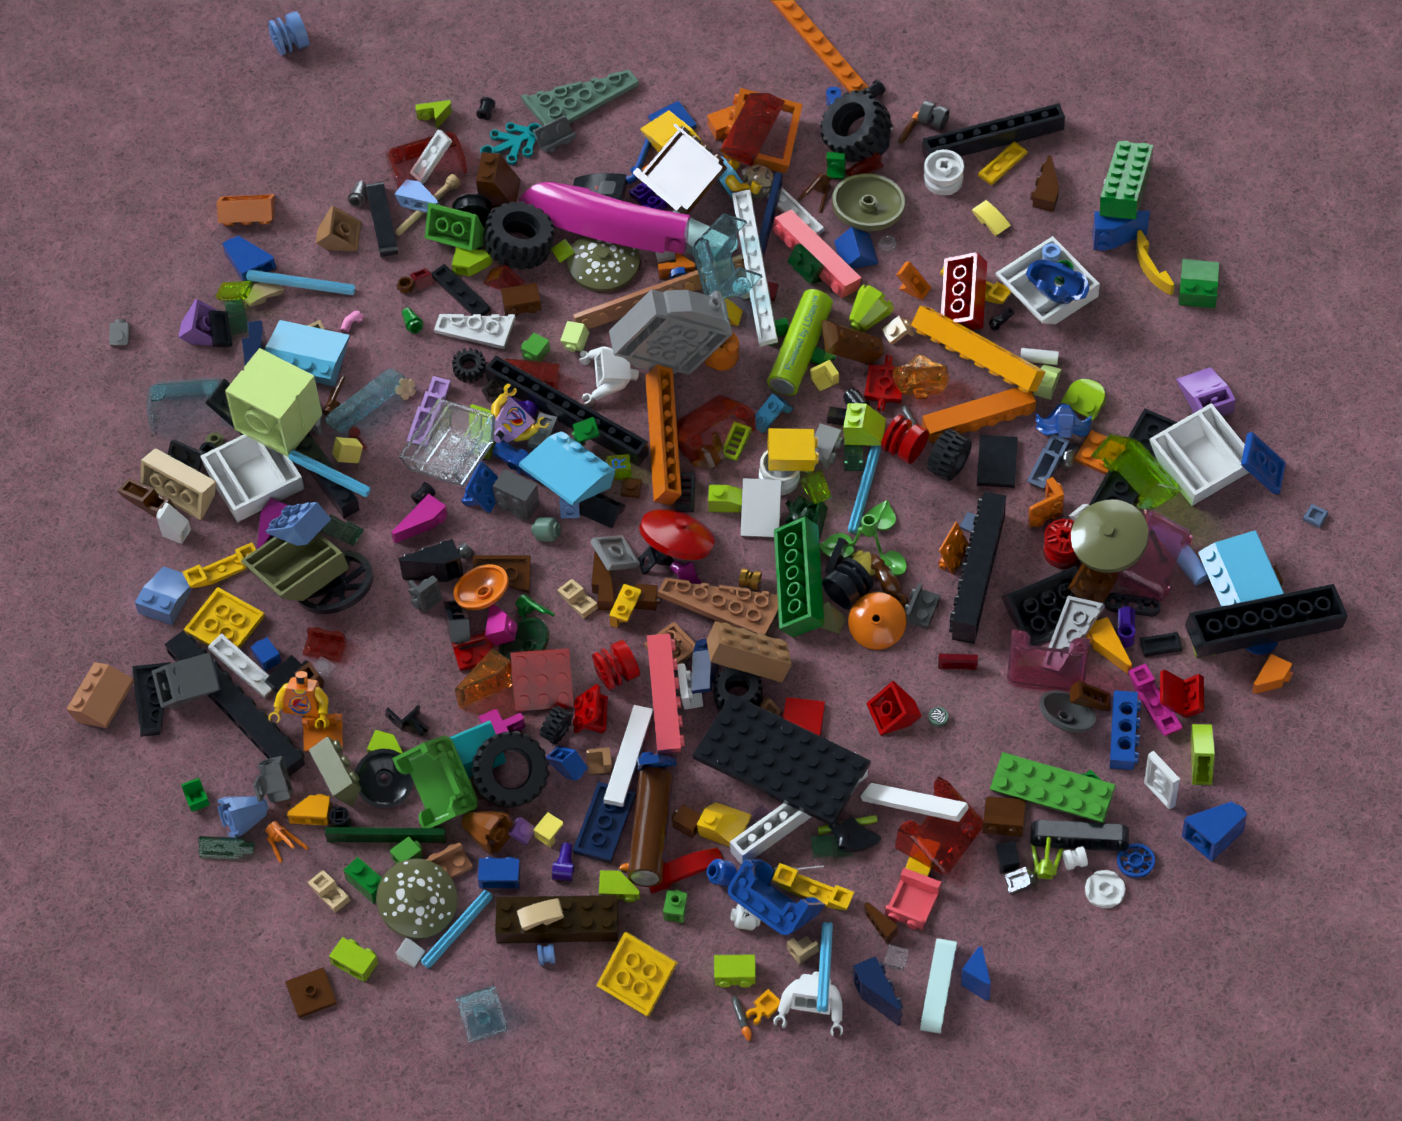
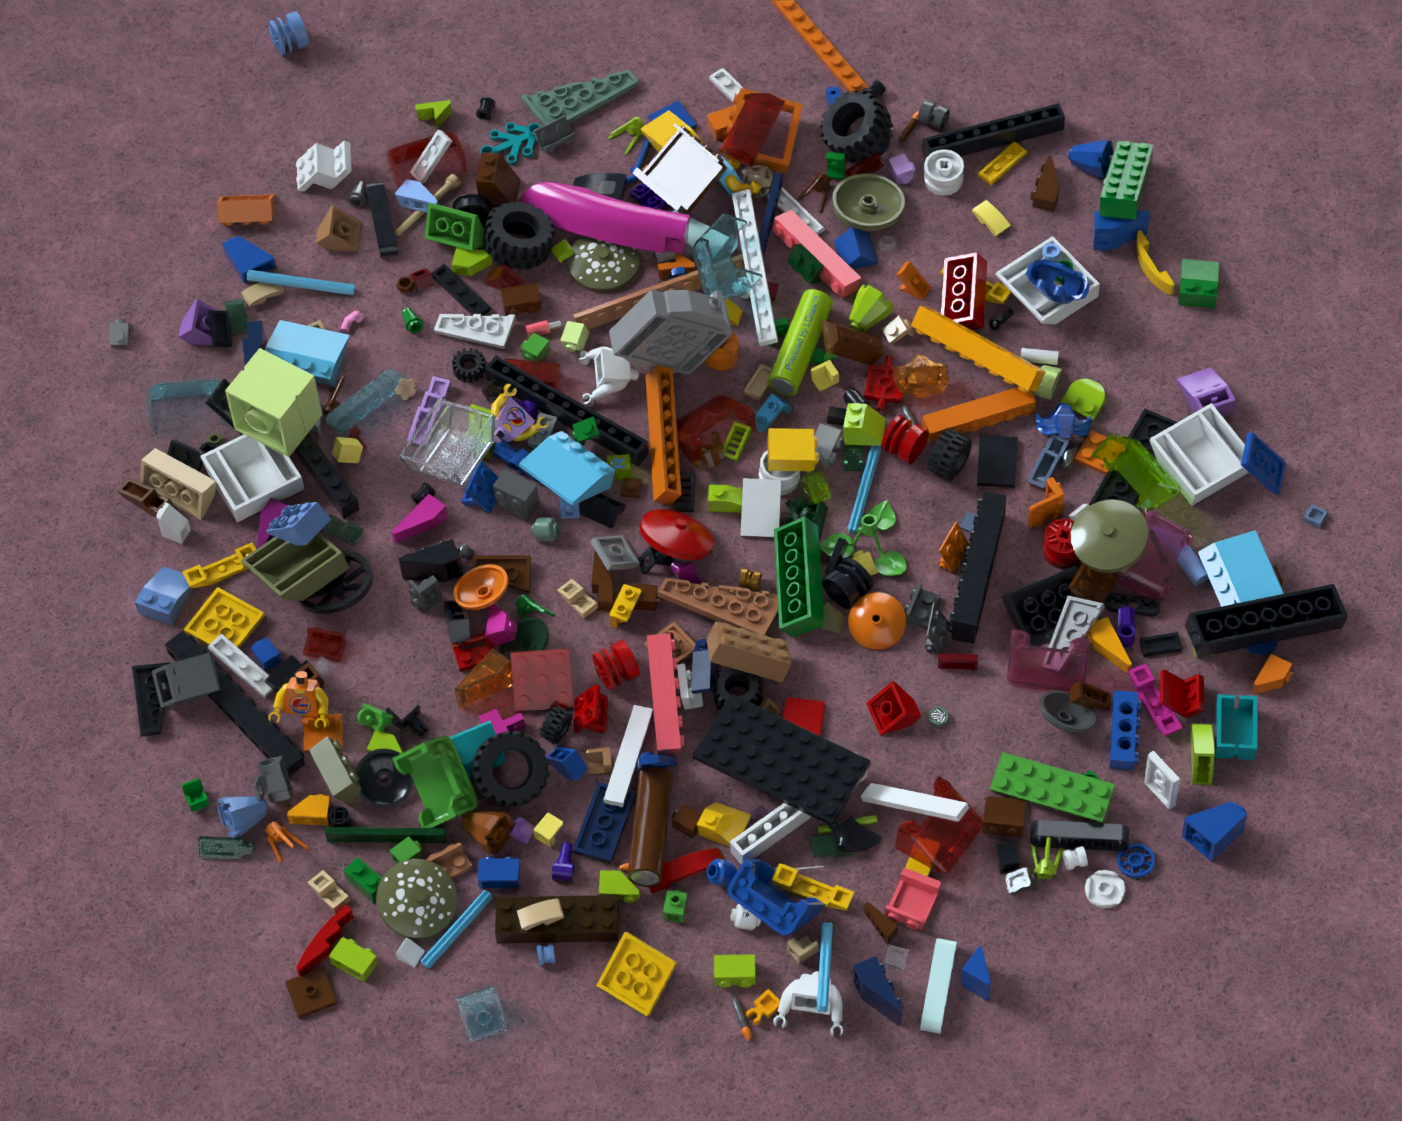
(99, 695): nougat slope -> none
(234, 290): clear neon green tile -> none
(320, 945): none -> red slope
(323, 166): none -> white bracket
(329, 473): medium azure axle -> none
(374, 717): none -> bright green hips
(541, 328): none -> coral piece
(631, 127): none -> lime plant
(725, 83): none -> white tile
(758, 384): none -> tan tile
(889, 583): reddish brown animal -> none
(901, 169): none -> lavender brick
(936, 630): none -> dark grey hinge
(1092, 157): none -> blue cone
(1236, 727): none -> teal piece

